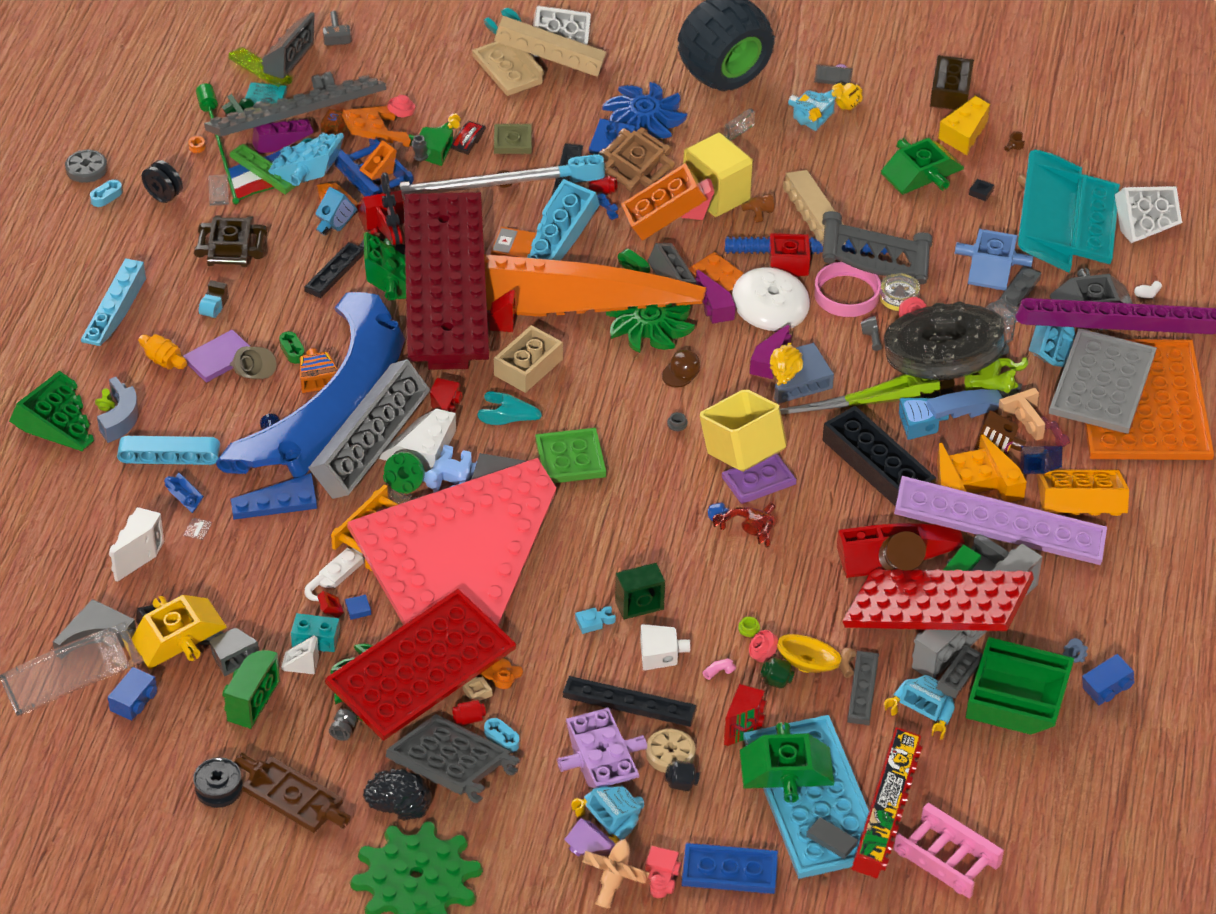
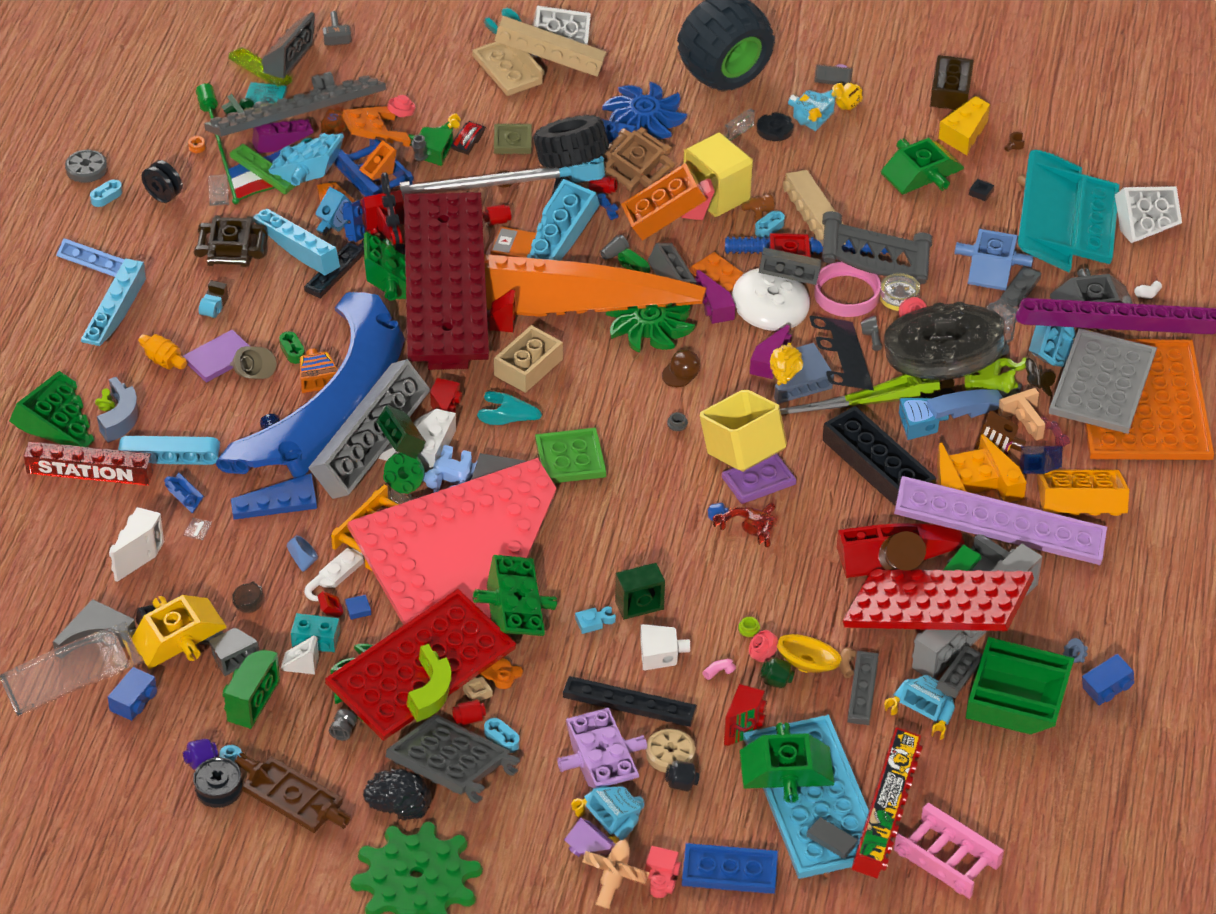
(88, 463): none -> clear red brick
(89, 257): none -> light blue slope
(199, 751): none -> dark purple head
(230, 752): none -> medium azure plate
(248, 597): none -> clear smoke hair
(299, 242): none -> medium azure slope
(302, 552): none -> medium blue piece
(355, 229): none -> blue hinge
(401, 432): none -> dark green brick
(431, 697): none -> lime arch
(496, 214): none -> red brick
(515, 596): none -> green slope
(571, 141): none -> black tyre
(614, 247): none -> dark grey cone
(772, 221): none -> medium azure beam
(774, 127): none -> black tile
(789, 266): none -> dark grey brick
(849, 352): none -> black piece
(1038, 379): none -> dark brown piece

